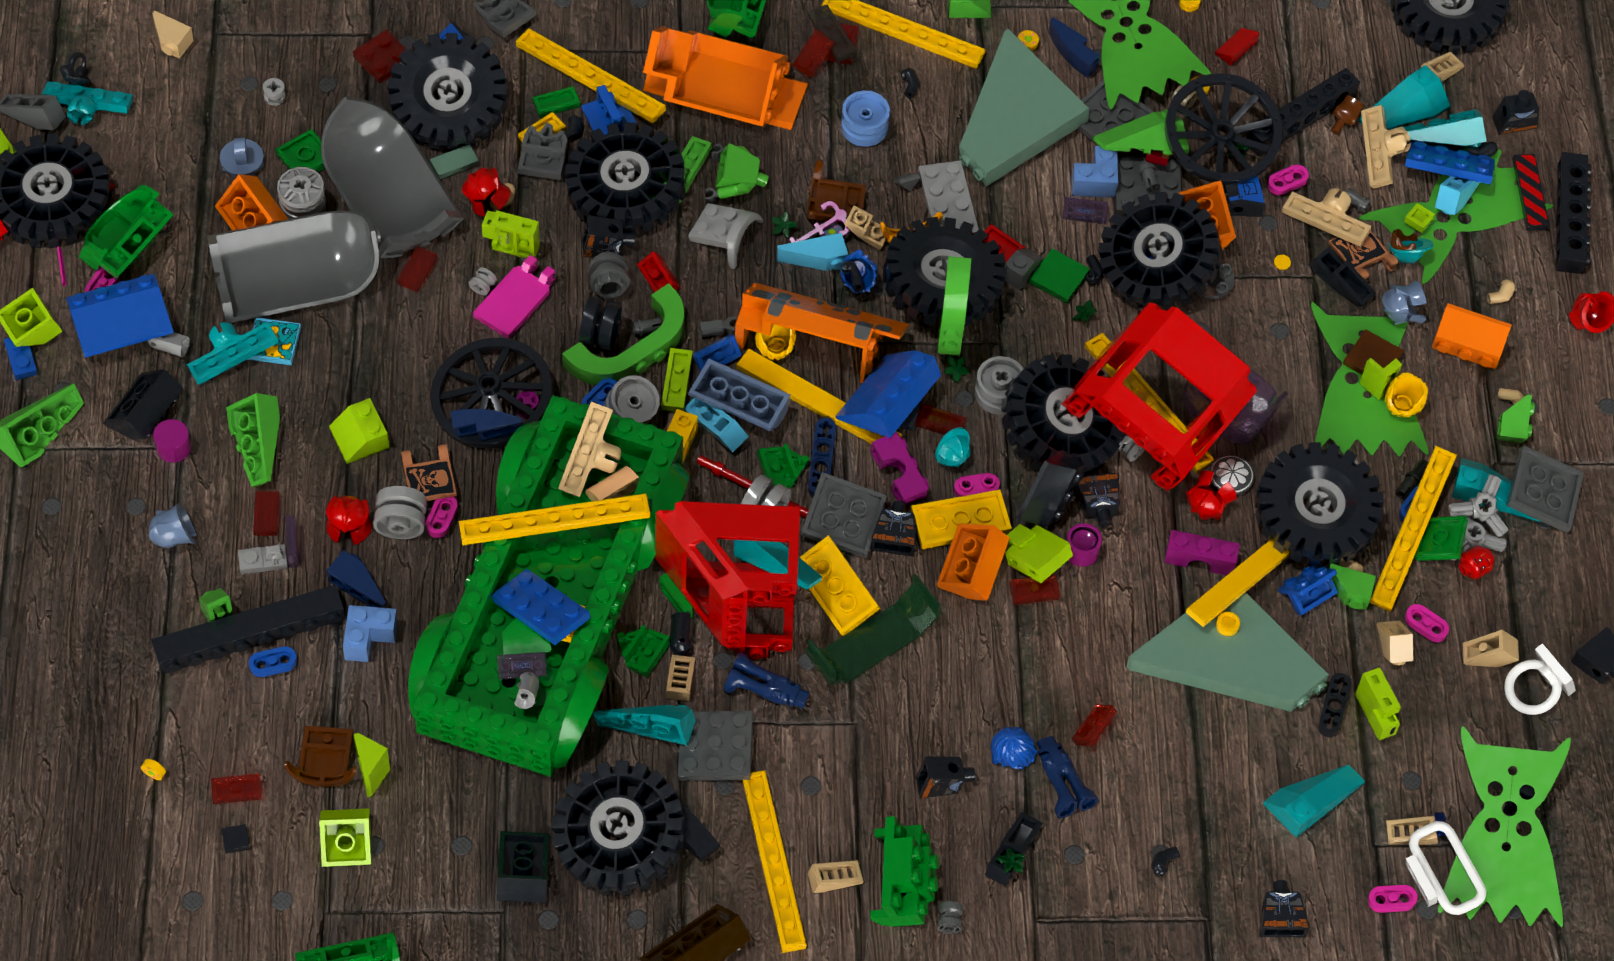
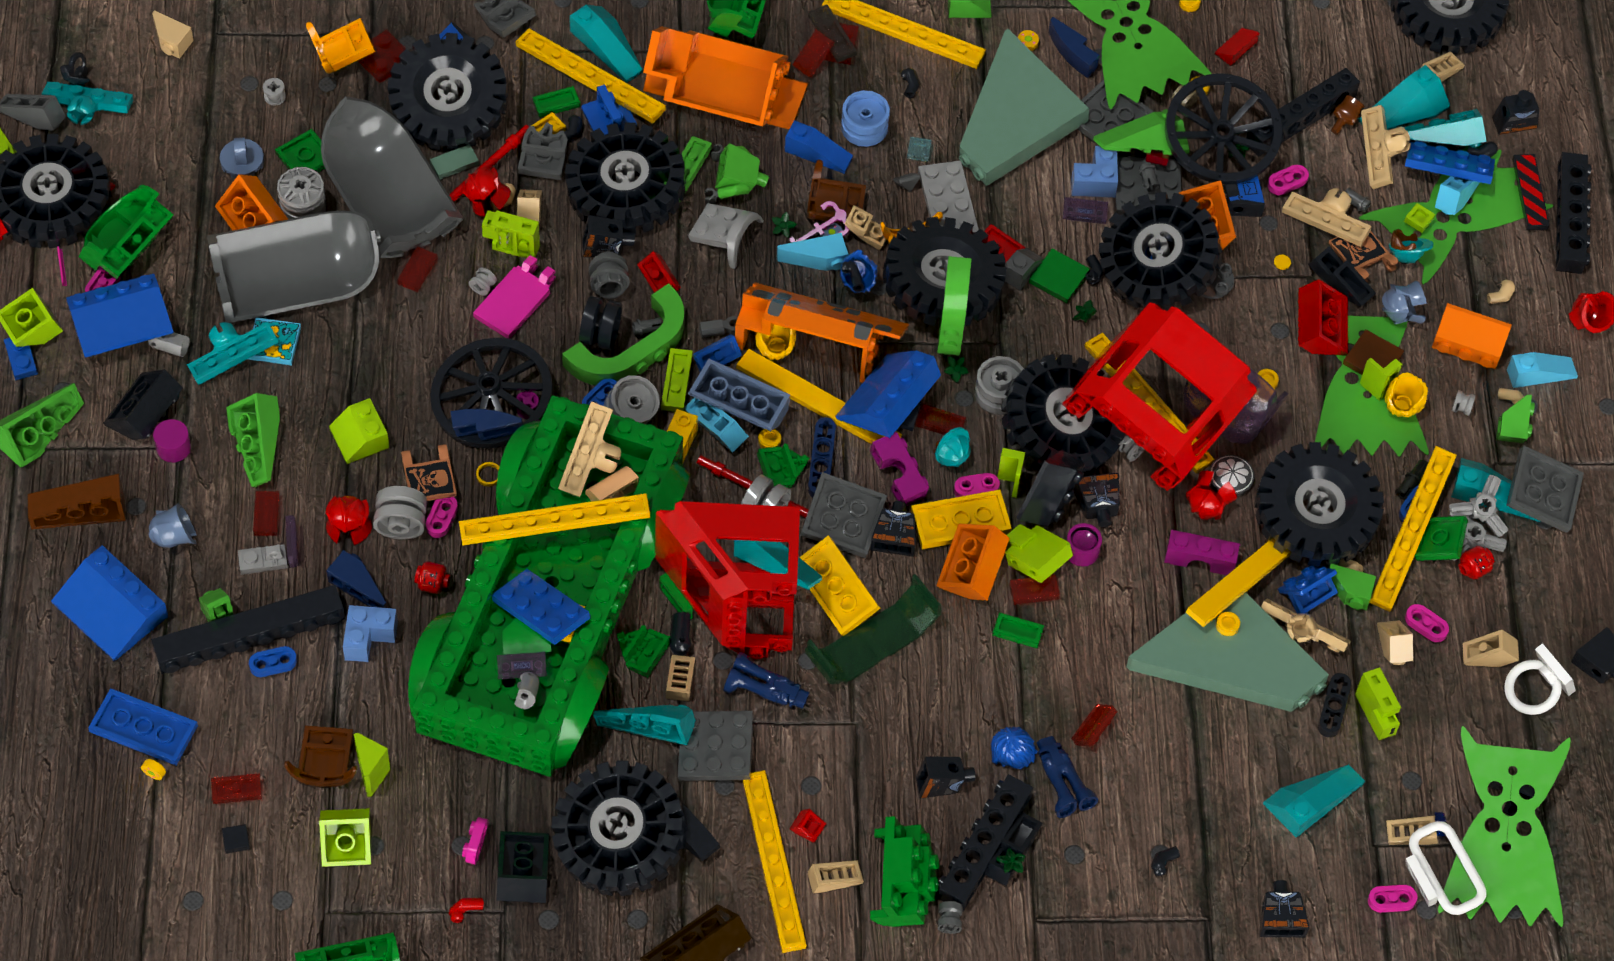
(78, 504): none -> reddish brown wedge
(110, 603): none -> blue slope
(143, 726): none -> blue plate
(341, 45): none -> light orange piece
(432, 577): none -> red head
(464, 904): none -> red arm
(472, 849): none -> dark pink plate
(486, 464): none -> yellow piece
(512, 142): none -> red bar
(529, 204): none -> tan slope
(605, 38): none -> teal wedge
(769, 438): none -> yellow tile
(808, 825): none -> red slope
(813, 146): none -> blue slope
(919, 149): none -> clear light blue tile
(1009, 790): none -> black brick
(1011, 467): none -> lime panel
(1018, 630): none -> green tile
(1269, 376): none -> yellow tile
(1304, 627): none -> tan plate
(1322, 319): none -> red slope
(1463, 402): none -> light grey wheel
(1539, 368): none -> medium azure slope

